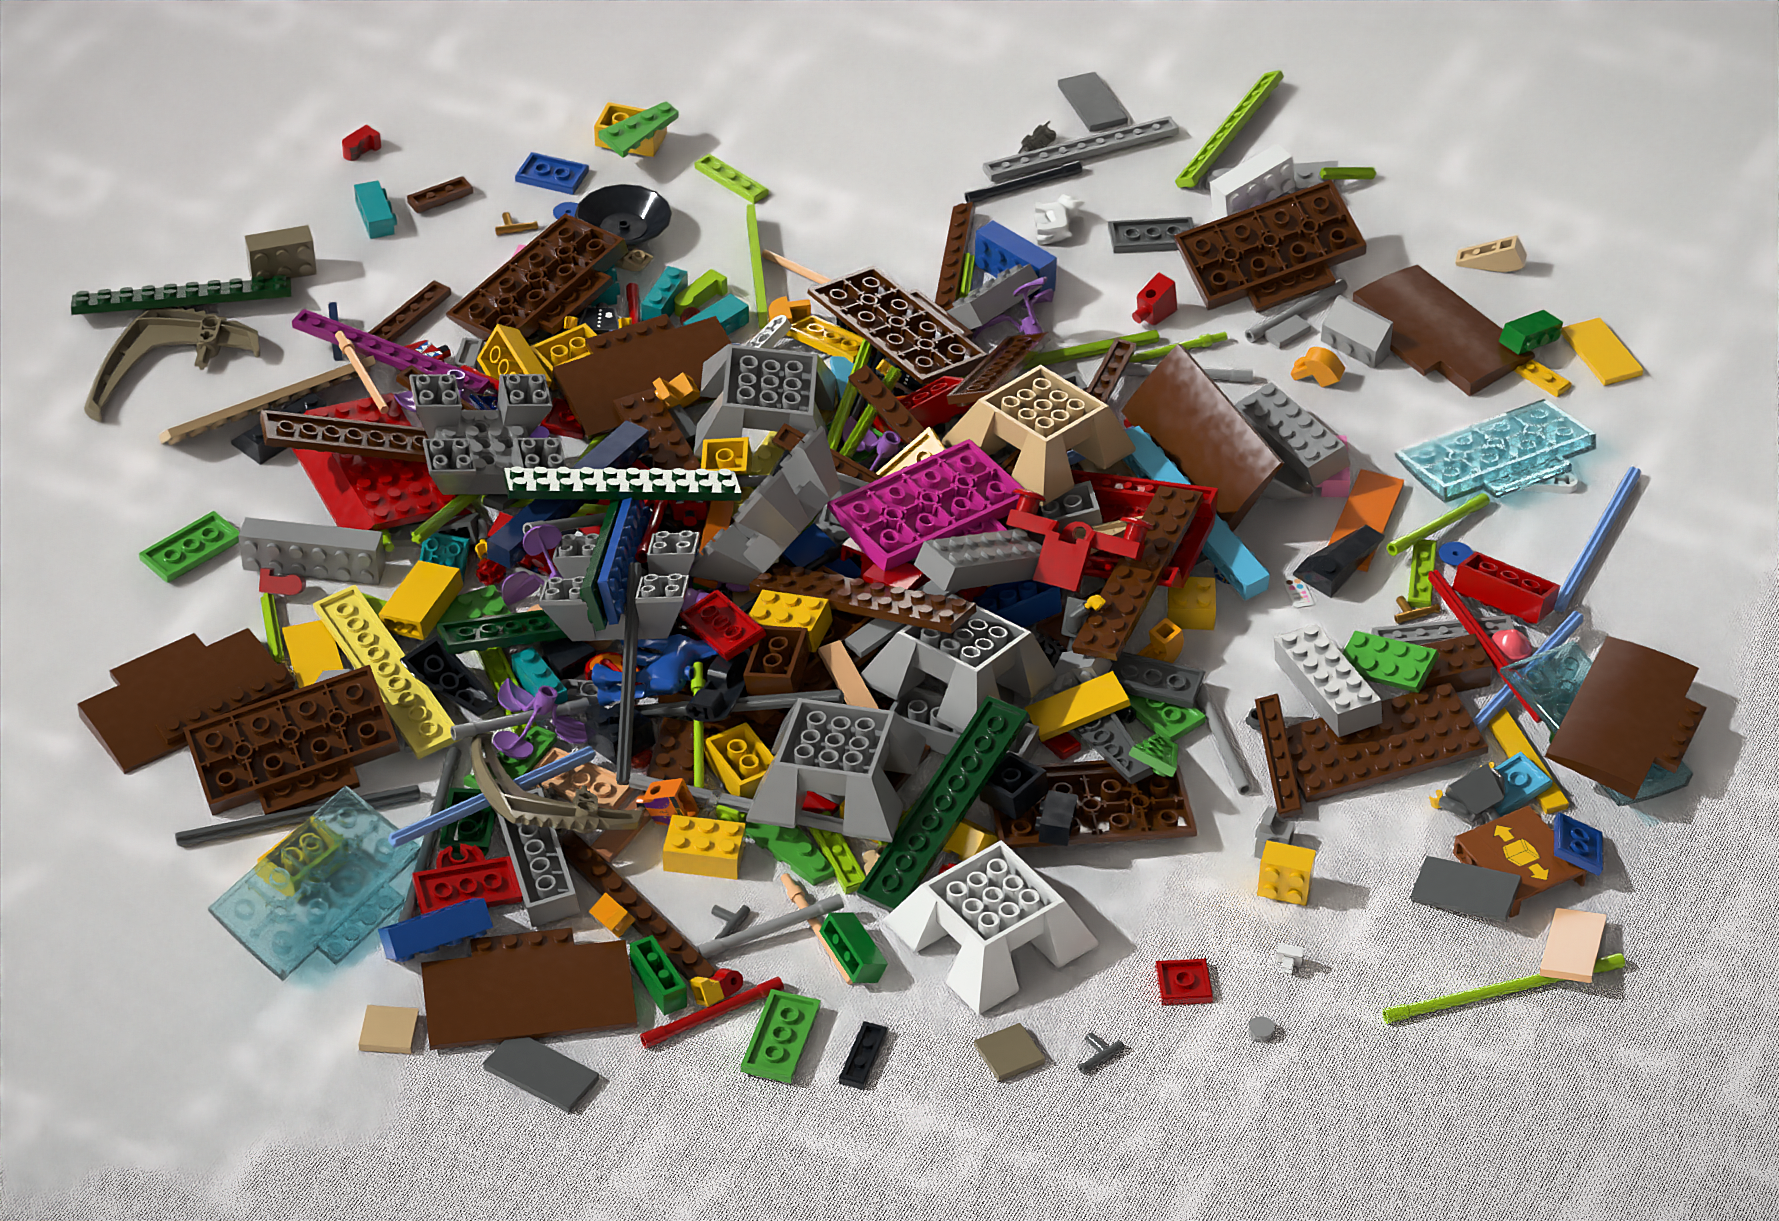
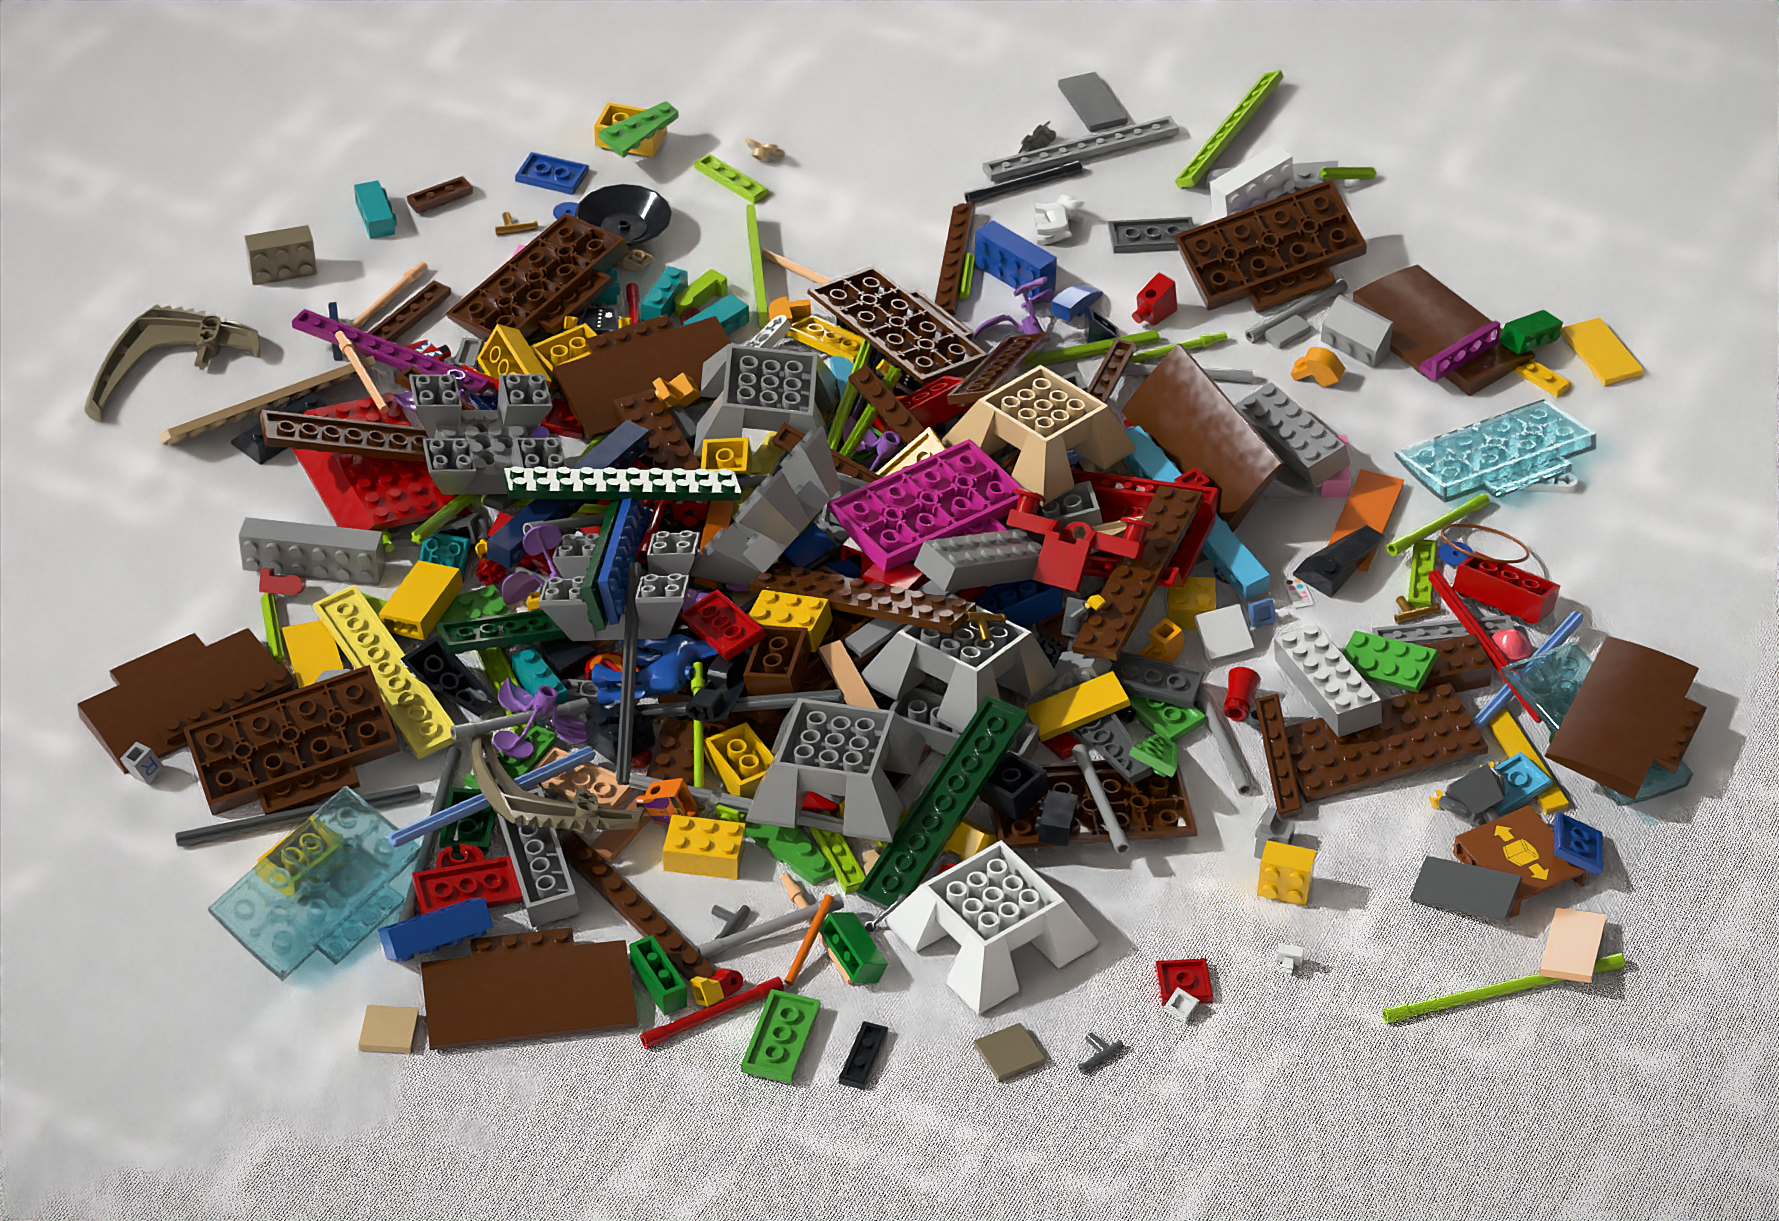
(142, 763): none -> light grey brick
(174, 295): dark green plate -> none
(190, 546): bright green plate -> none
(360, 142): red leg -> none
(409, 278): none -> light nougat bar
(533, 600): none -> yellow tile
(541, 1072): dark grey tile -> none
(612, 915): light orange brick -> none
(762, 151): none -> tan animal
(809, 939): none -> orange bar
(871, 925): none -> dark grey hinge
(981, 619): none -> pearl gold piece
(992, 298): light grey brick -> none
(1074, 301): none -> blue slope
(1098, 327): none -> dark blue slope
(1116, 833): none -> light grey piece
(1181, 1005): none -> white tile
(1193, 477): none -> red bracket
(1223, 632): none -> white tile
(1240, 692): none -> red plant
(1261, 1029): light grey tile -> none
(1262, 612): none -> medium blue tile
(1461, 351): none -> magenta fence
(1482, 557): none -> dark orange piece
(1497, 255): tan slope -> none
(1597, 538): light blue axle -> none

